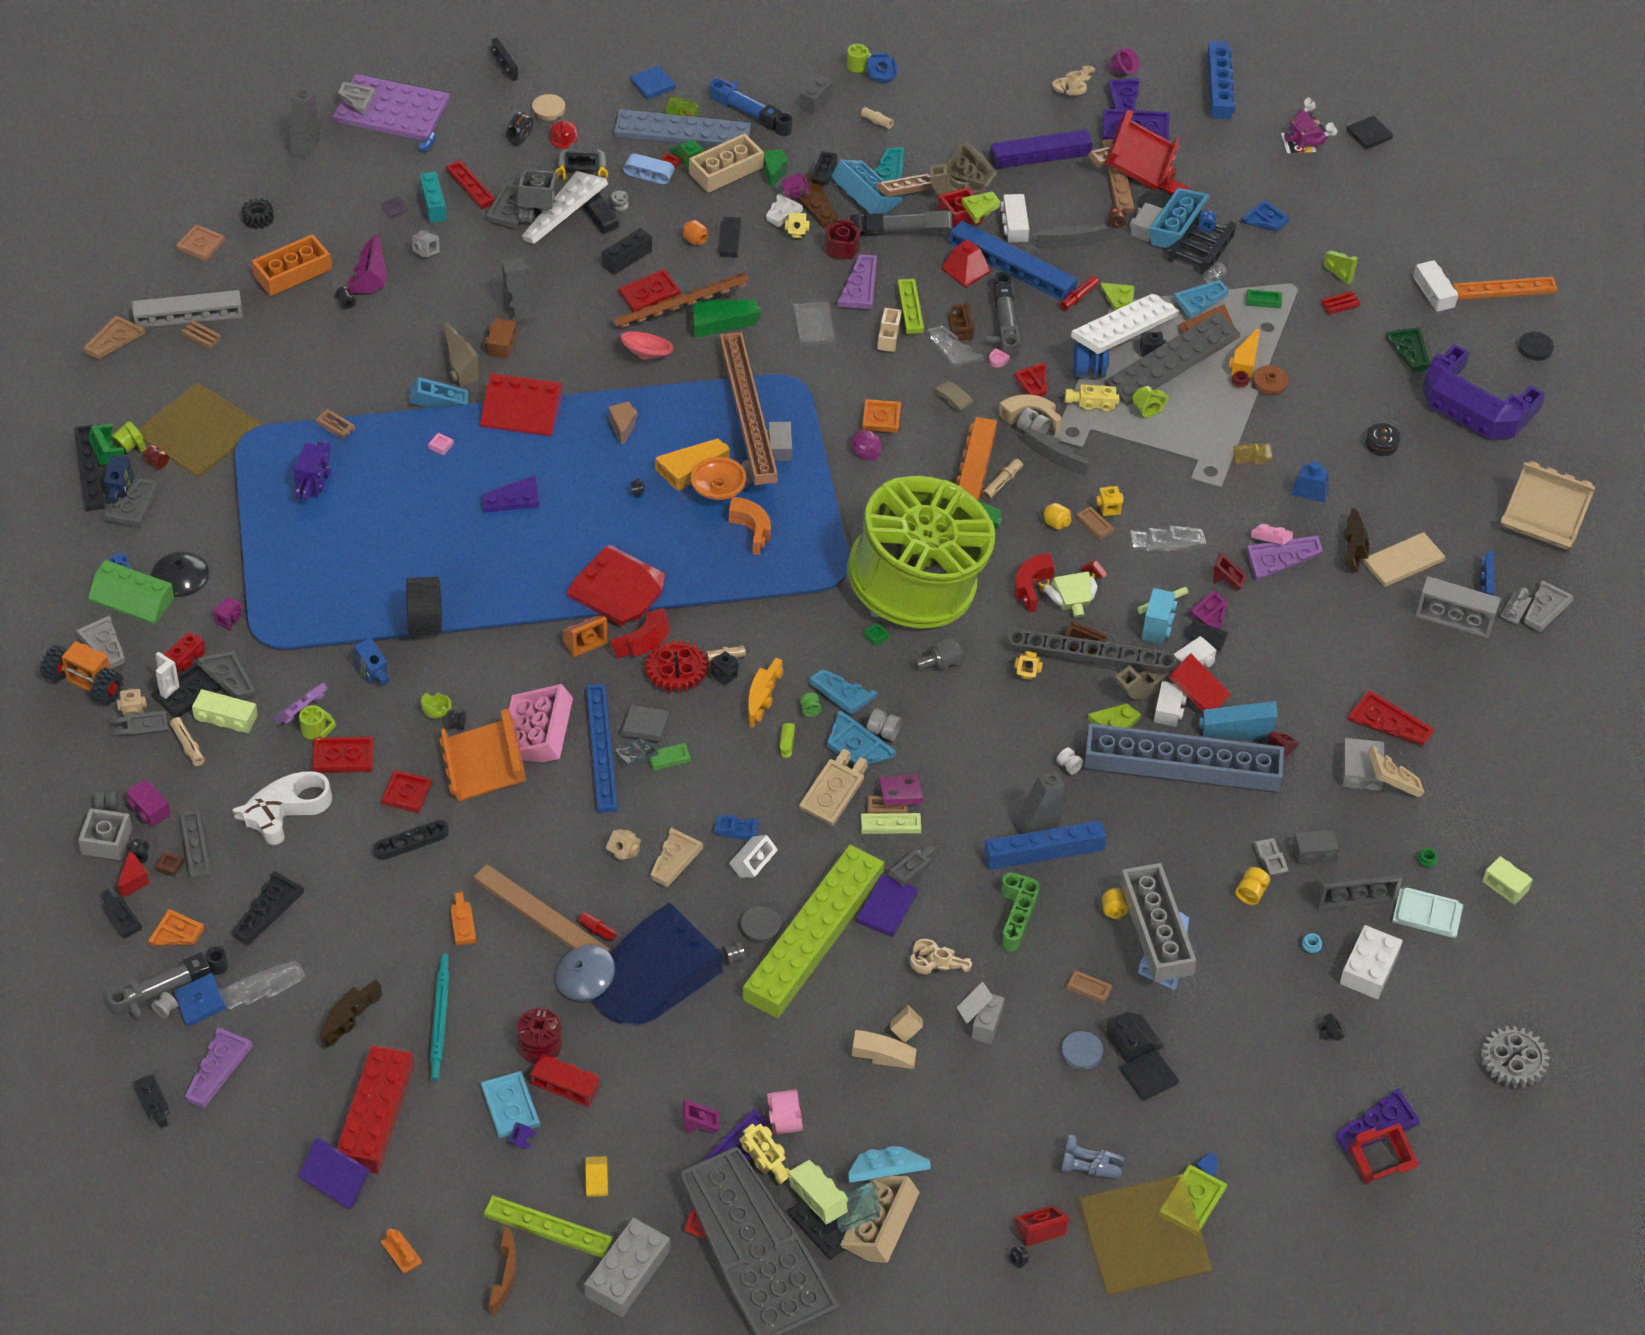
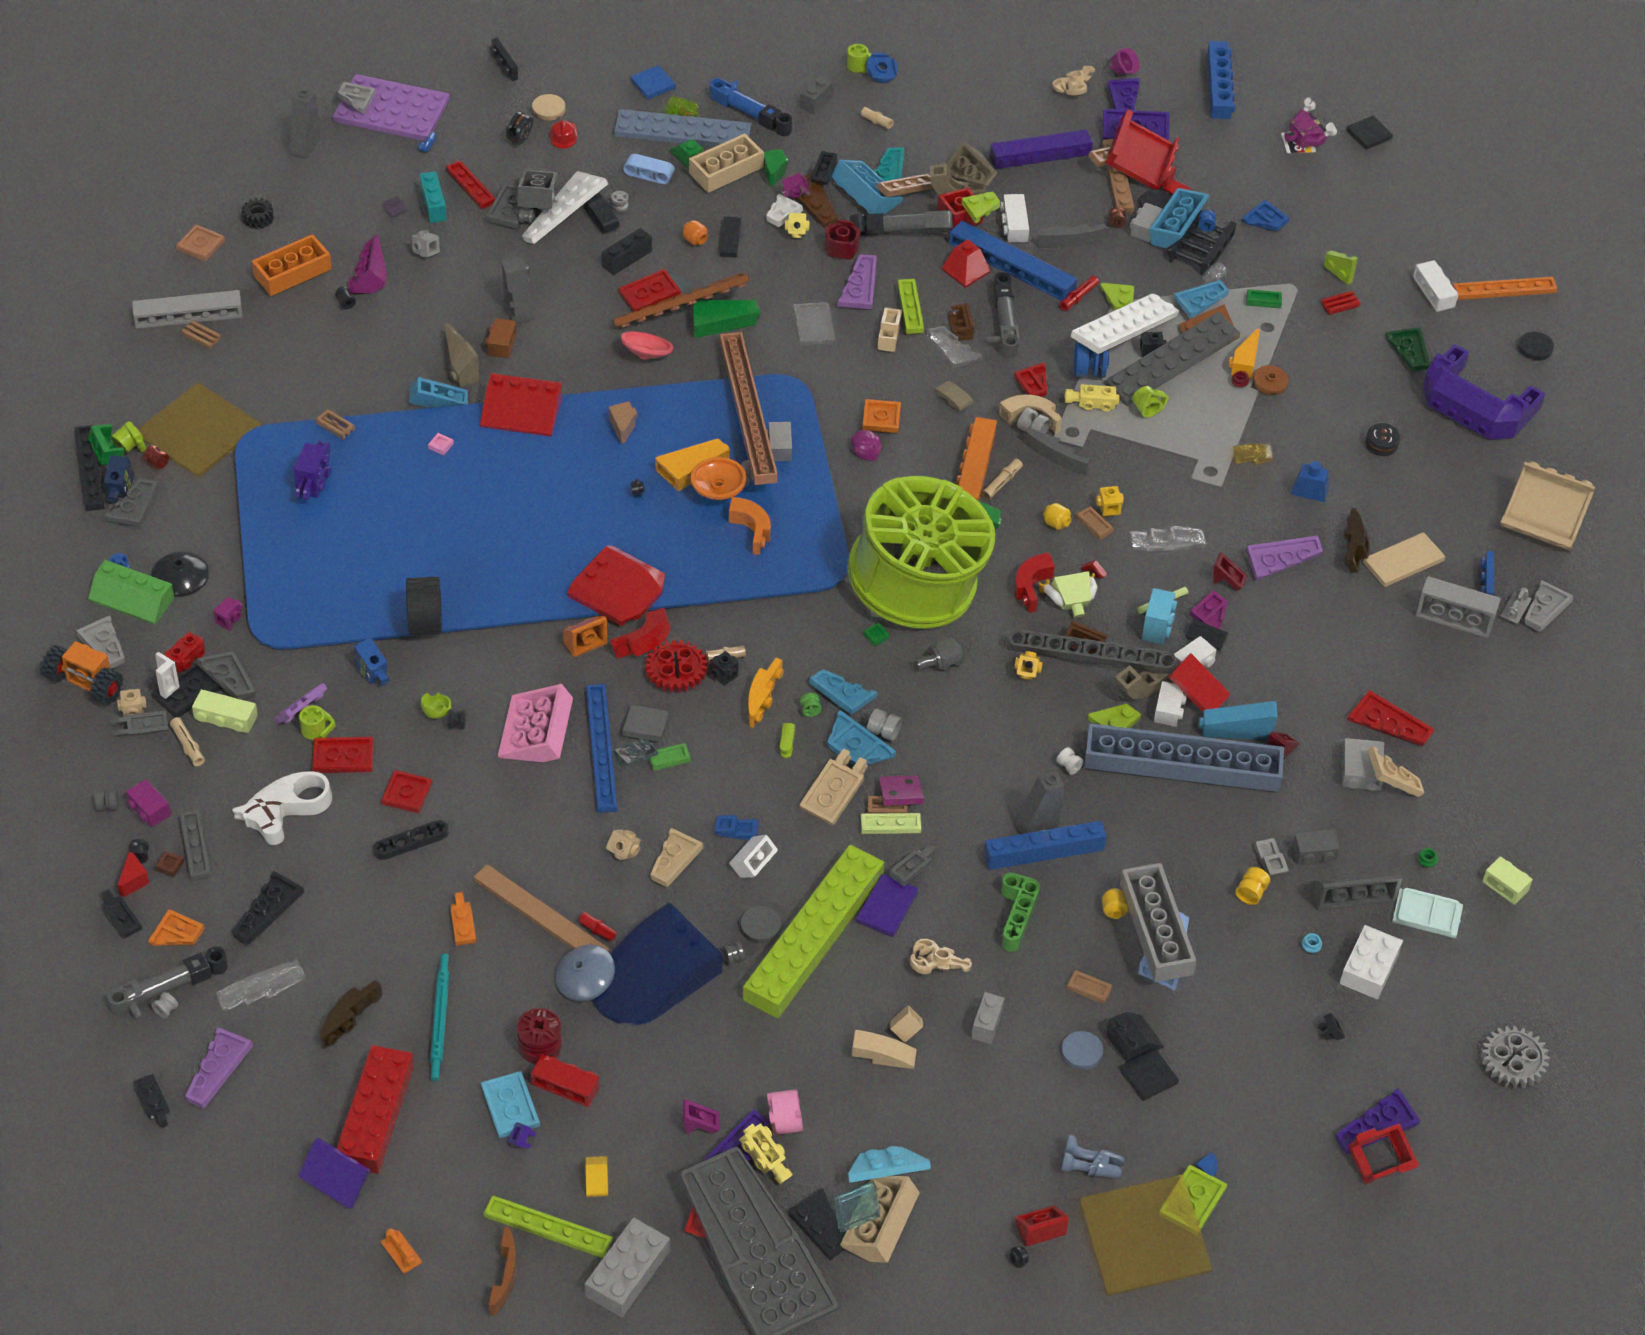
(105, 834): light grey brick -> none
(112, 337): medium nougat wing -> none
(200, 999): blue plate -> none
(483, 758): orange panel -> none
(514, 496): dark purple wing -> none
(582, 157): black torso -> none
(675, 161): red tile -> none
(818, 1191): yellowish green brick -> none
(974, 1002): white sticker -> none
(998, 358): bright pink tile -> none
(1272, 534): bright pink plate -> none

